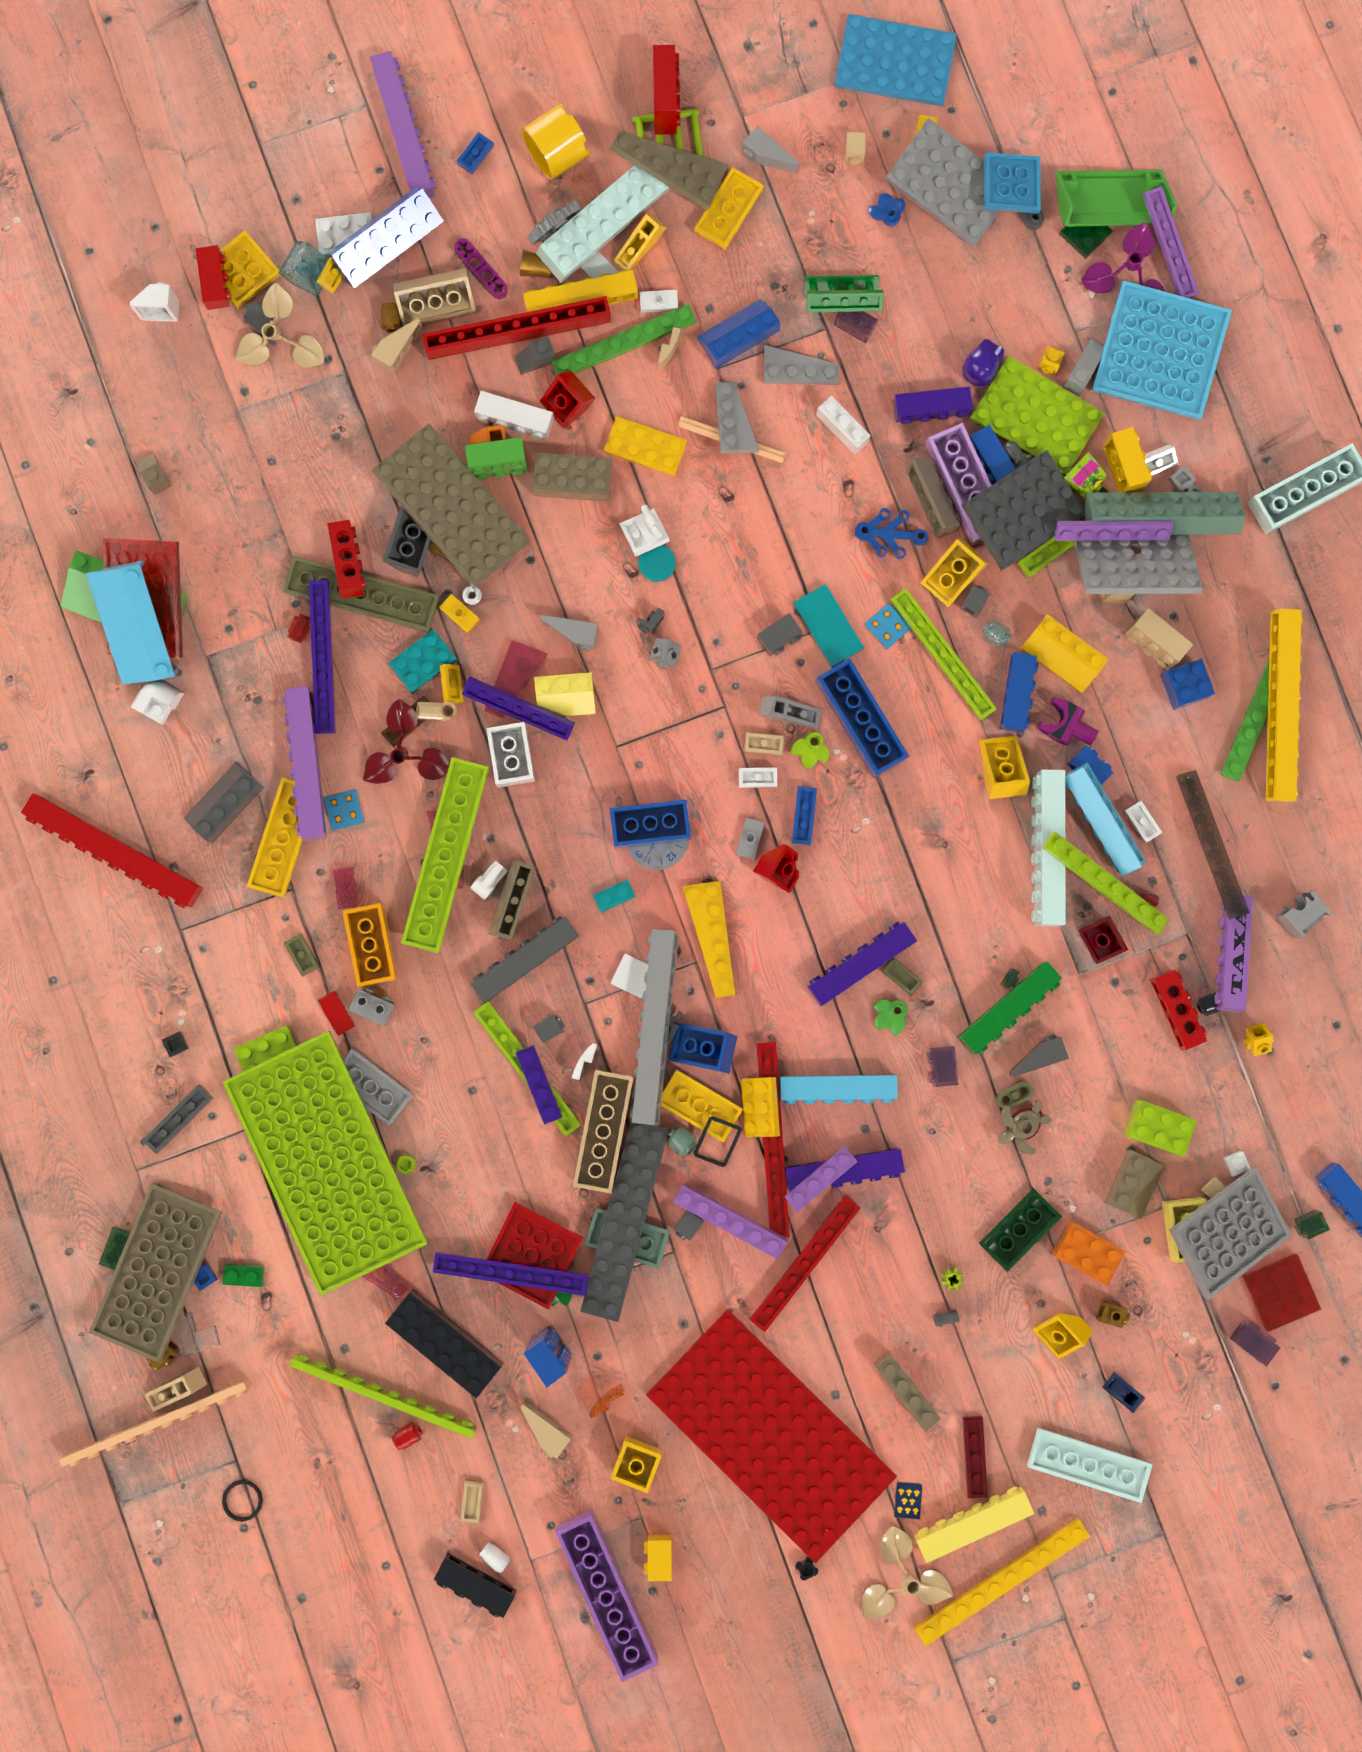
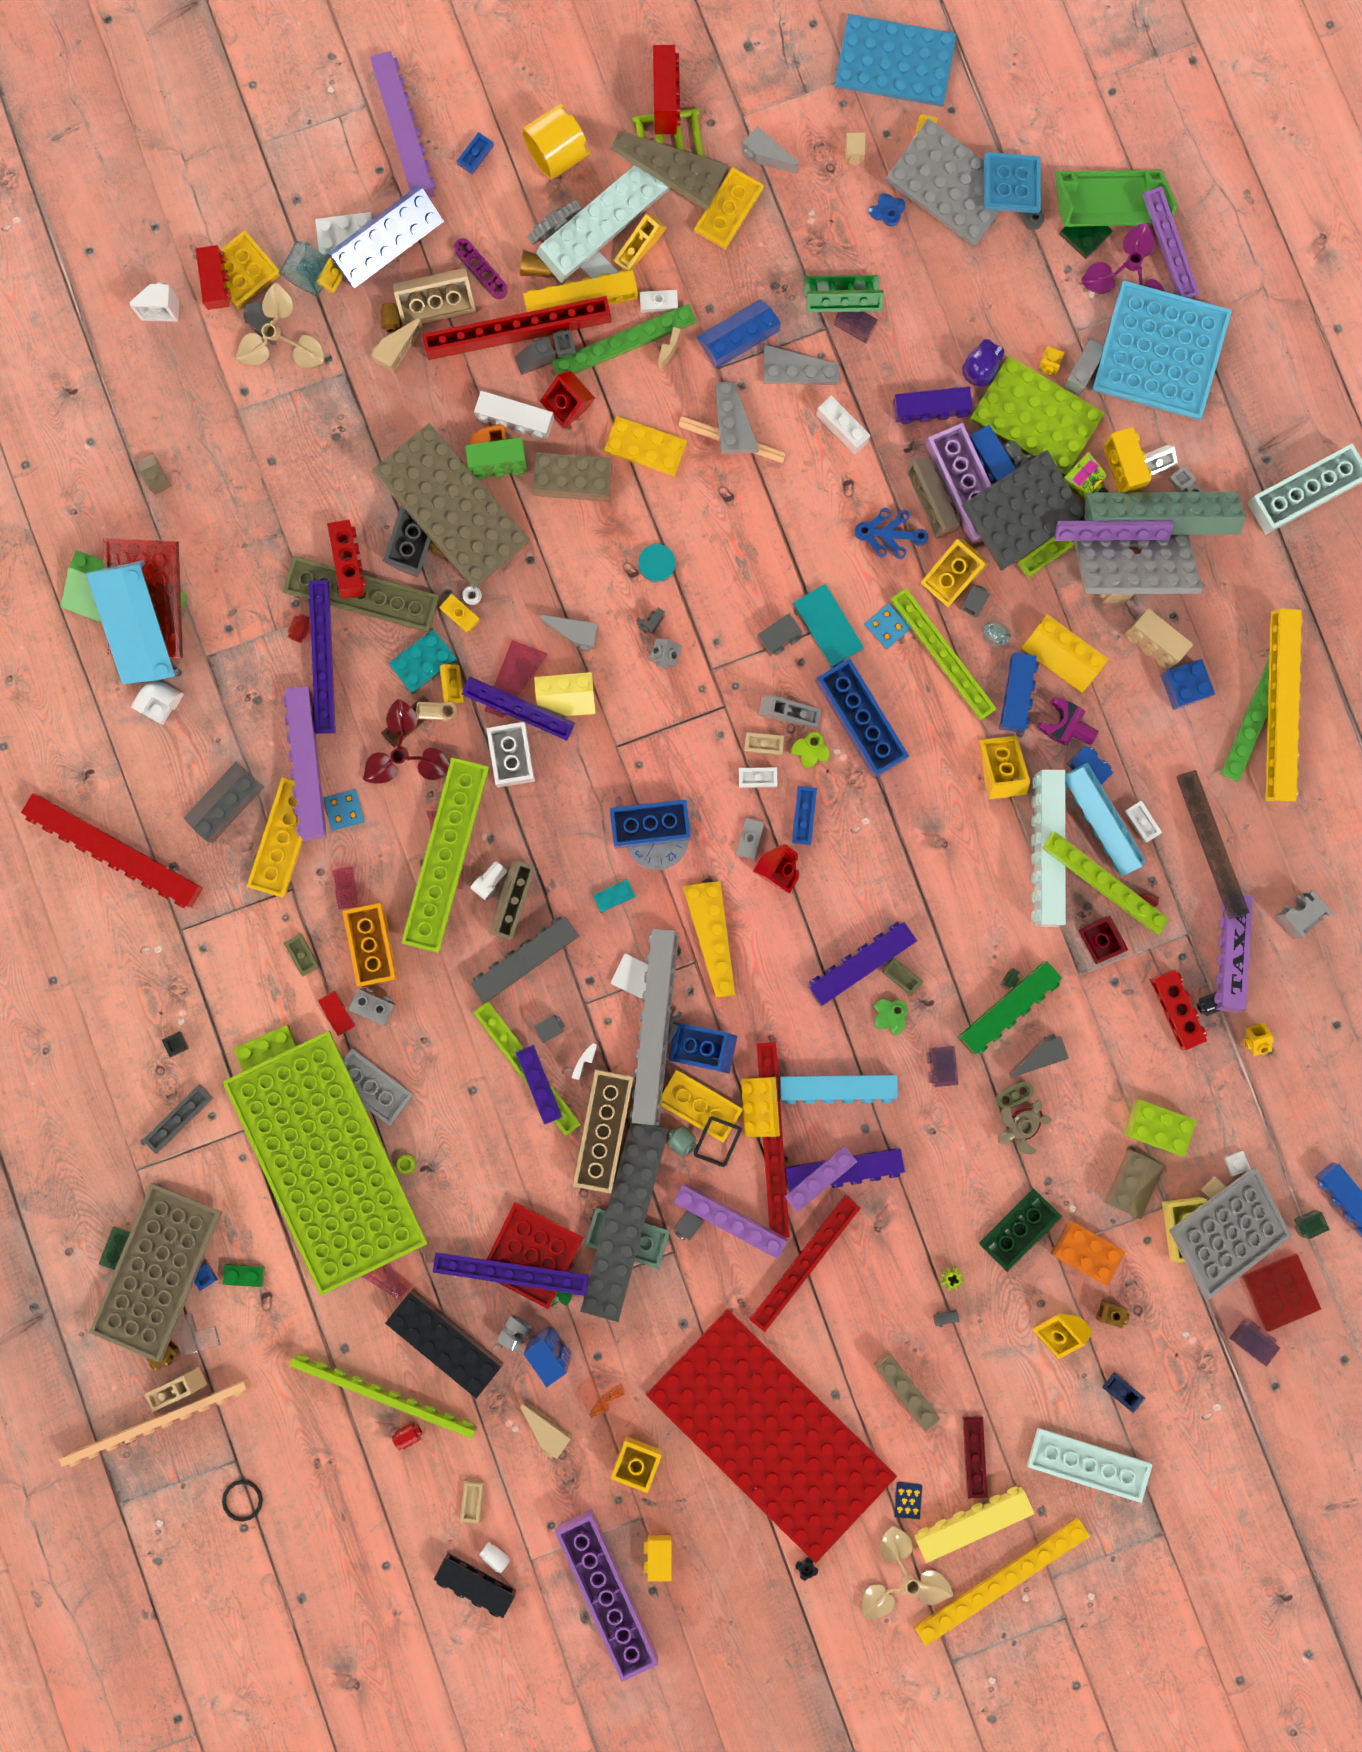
(514, 1333): none -> light grey wheel
(564, 343): none -> dark grey bracket
(644, 531): white plate -> none

